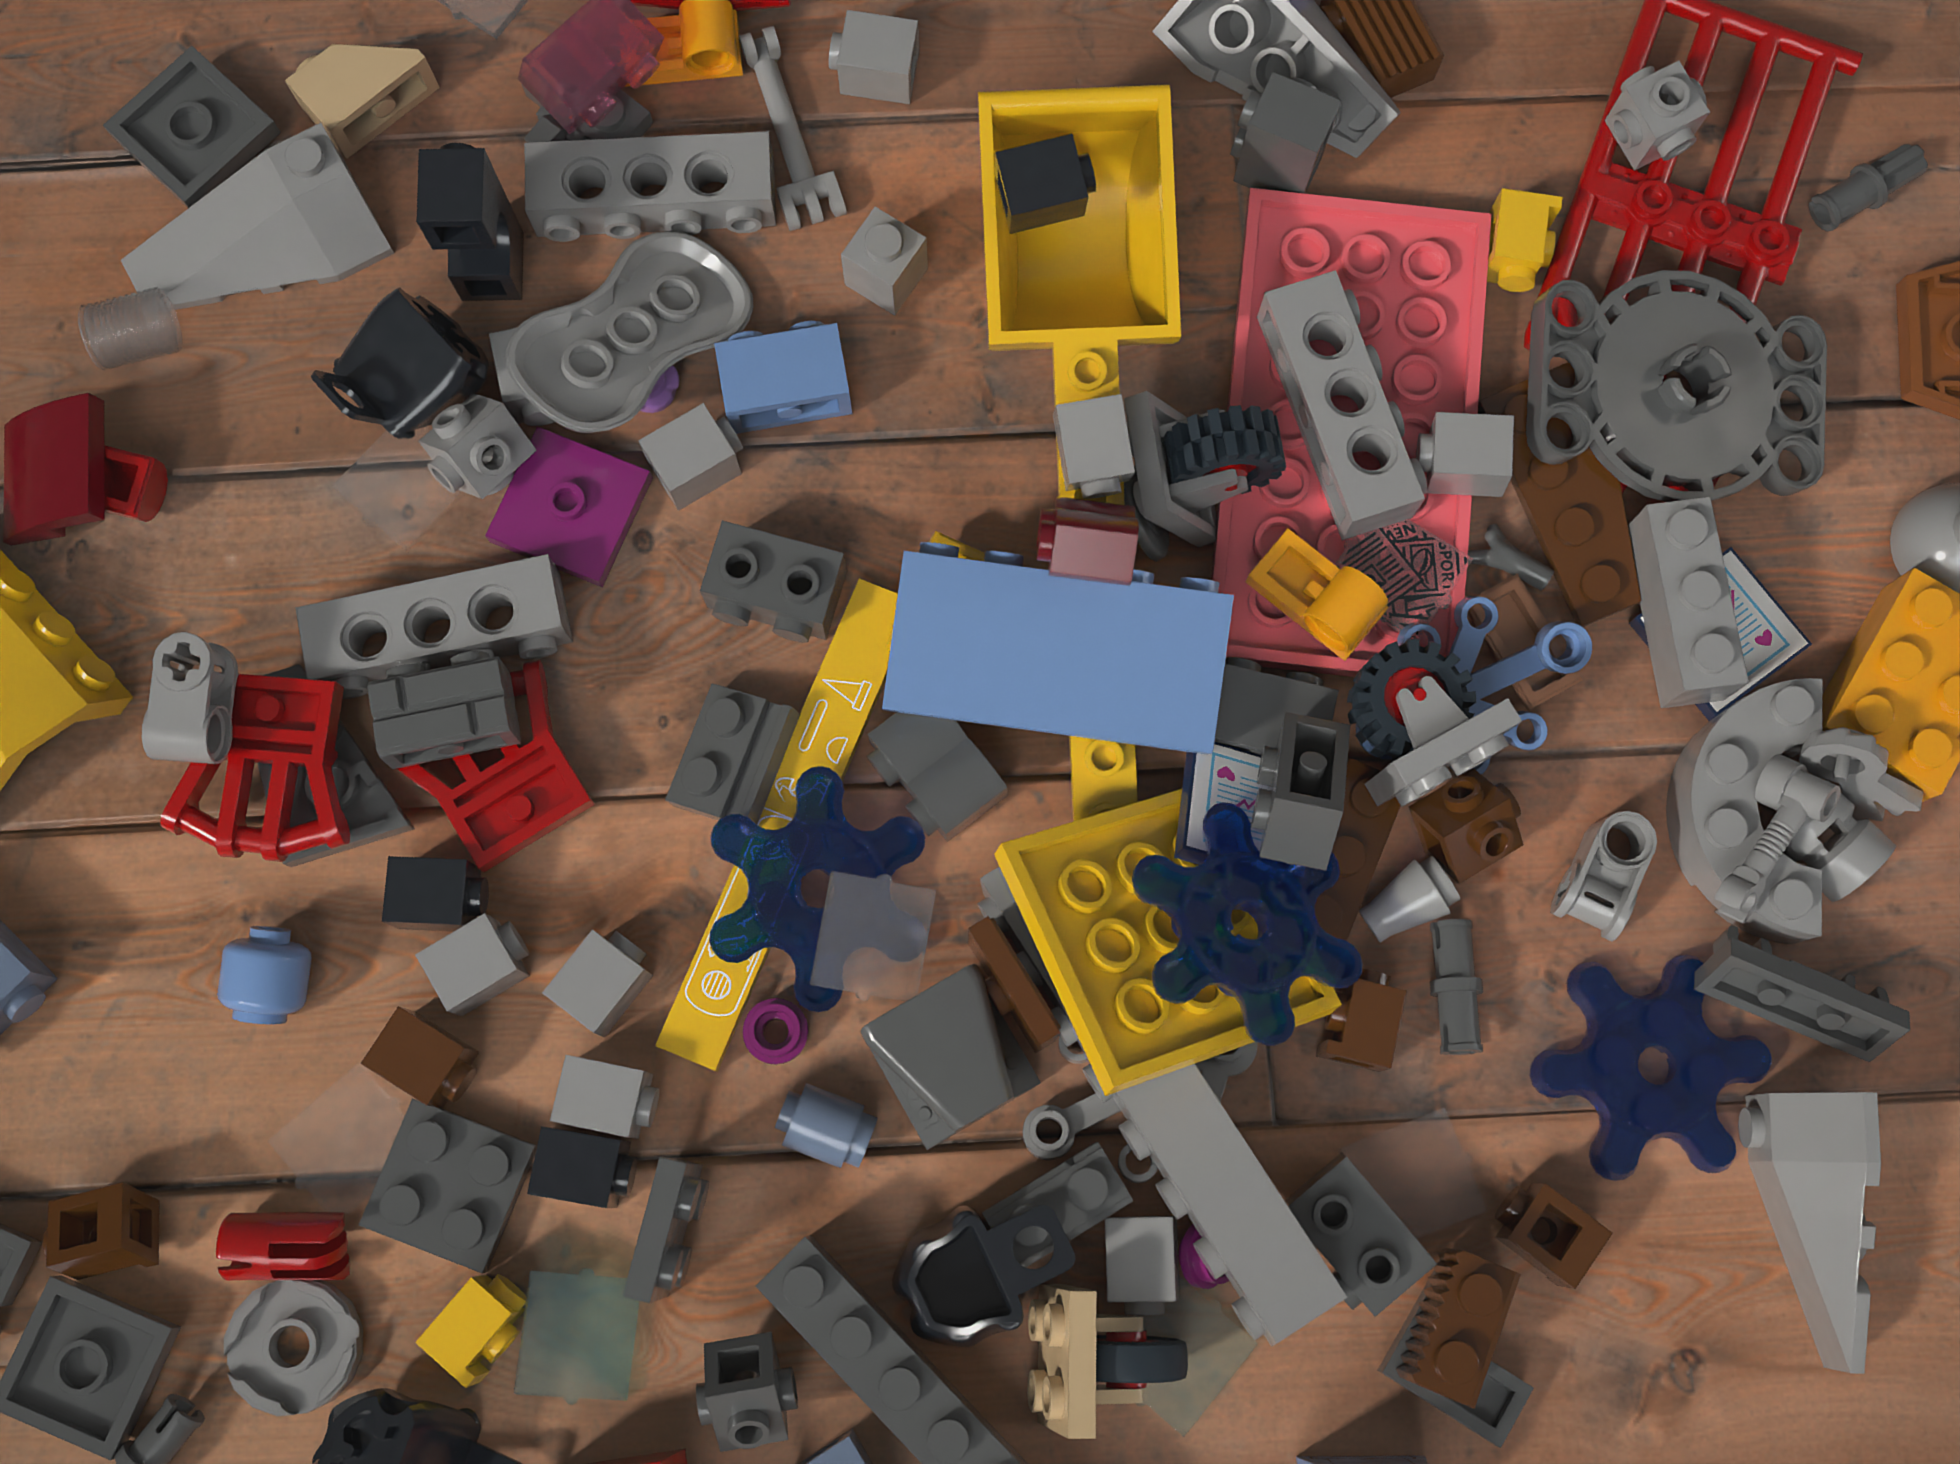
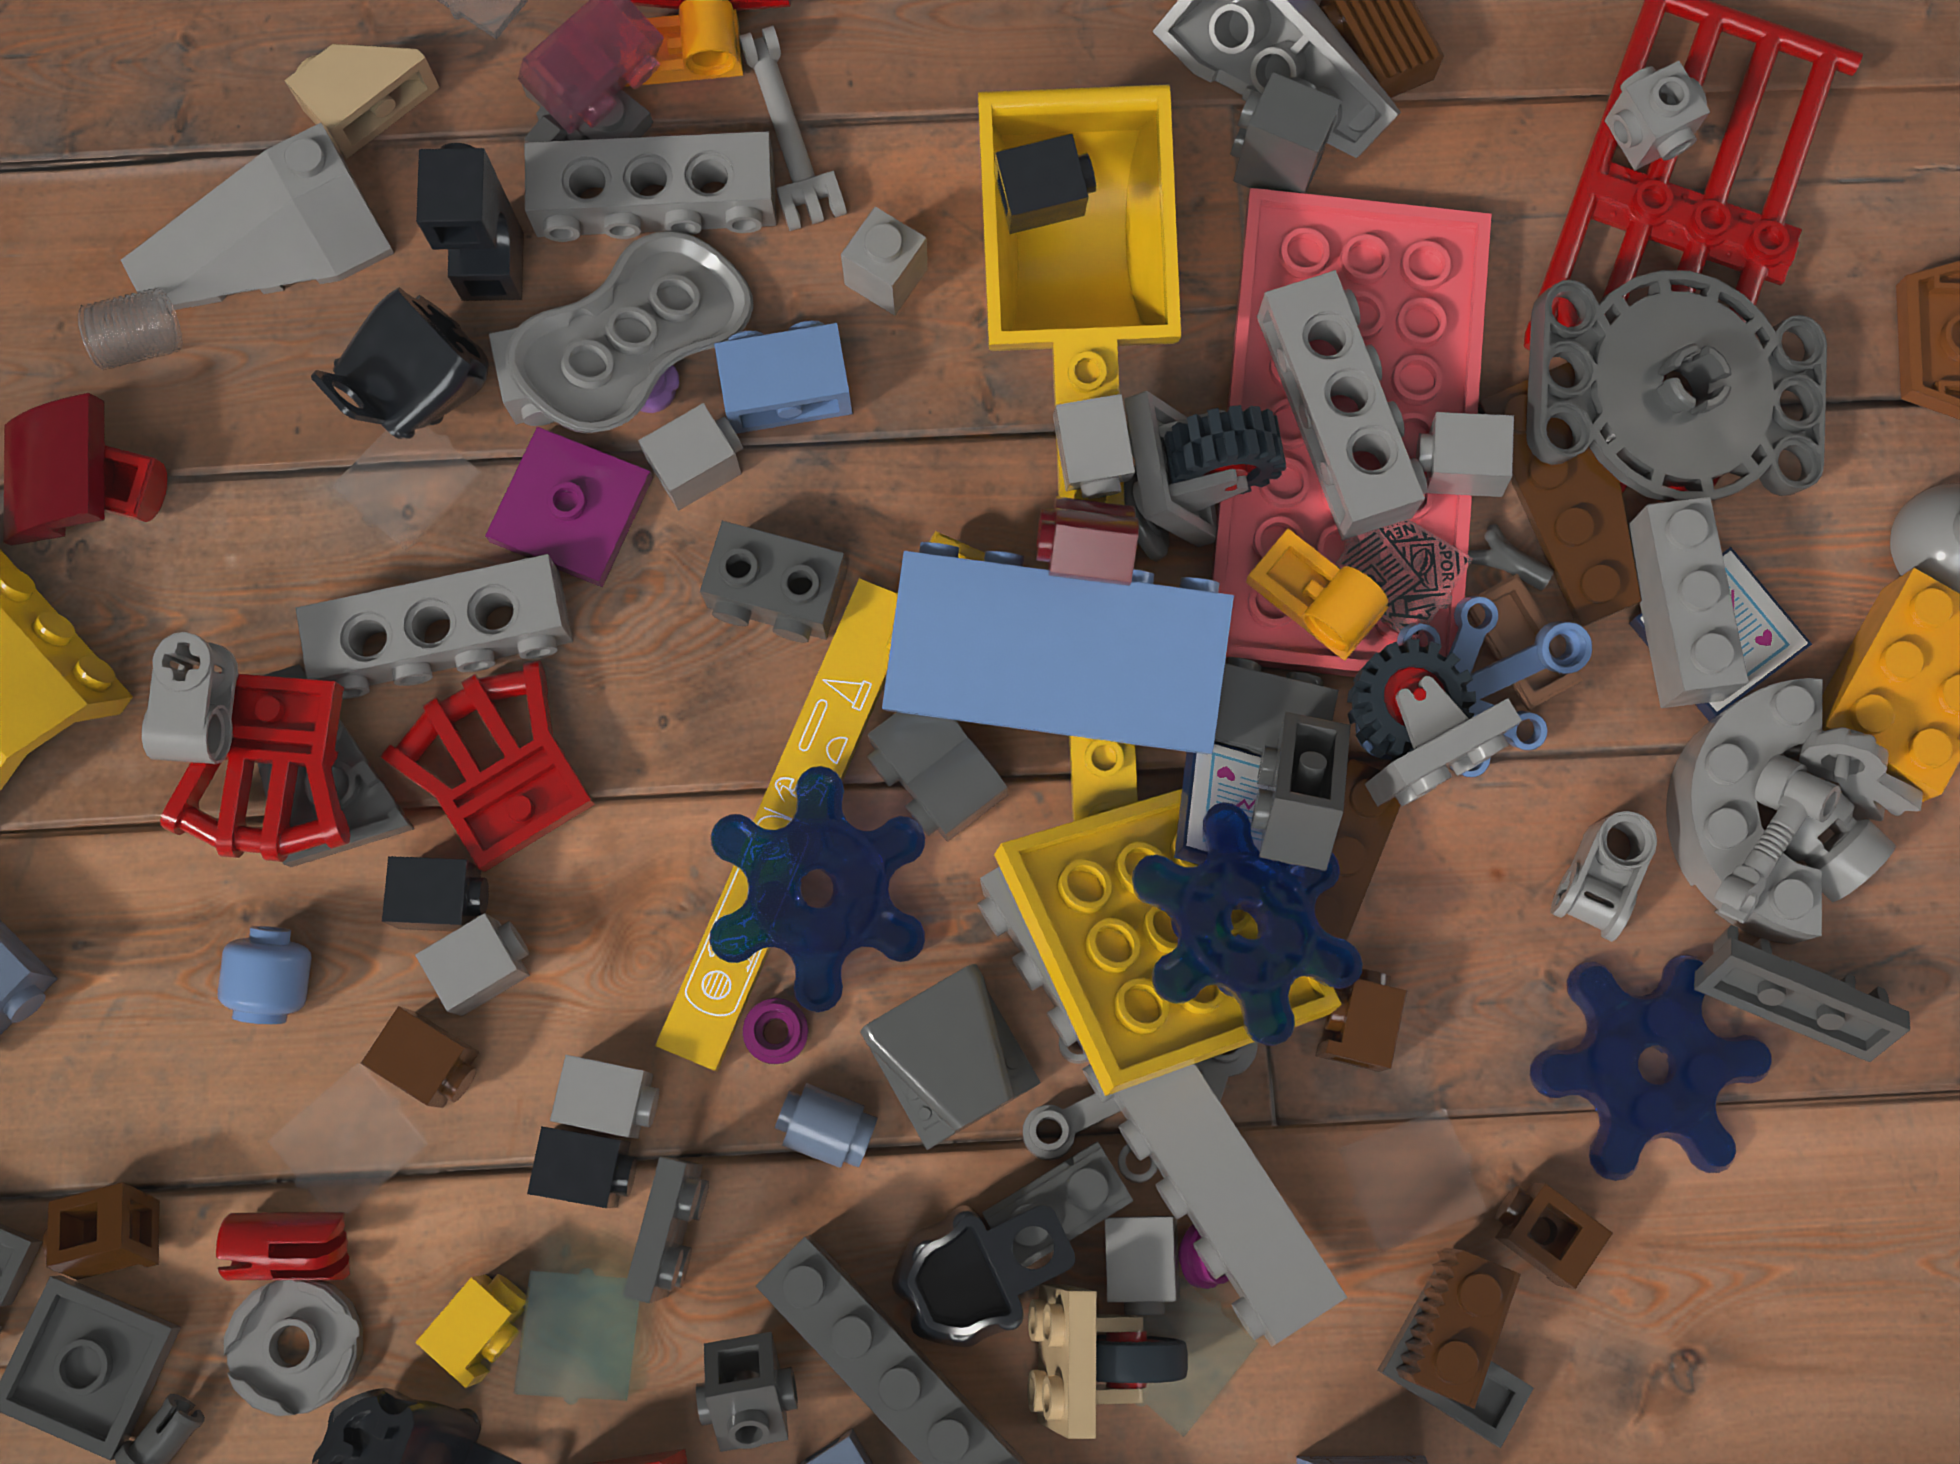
(192, 127): dark grey plate -> none
(443, 710): dark grey brick -> none
(449, 1186): dark grey plate -> none
(476, 446): light grey brick -> none
(599, 981): light grey brick -> none
(732, 755): dark grey plate -> none
(873, 936): clear piece -> none
(876, 56): light grey brick -> none
(1011, 986): reddish brown plate -> none
(1359, 1236): dark grey brick -> none
(1411, 899): light grey cone -> none
(1456, 987): dark grey pin -> none
(1468, 824): reddish brown brick -> none
(1521, 238): yellow brick -> none
(1812, 1173): light grey wedge -> none
(1867, 186): dark grey axle -> none

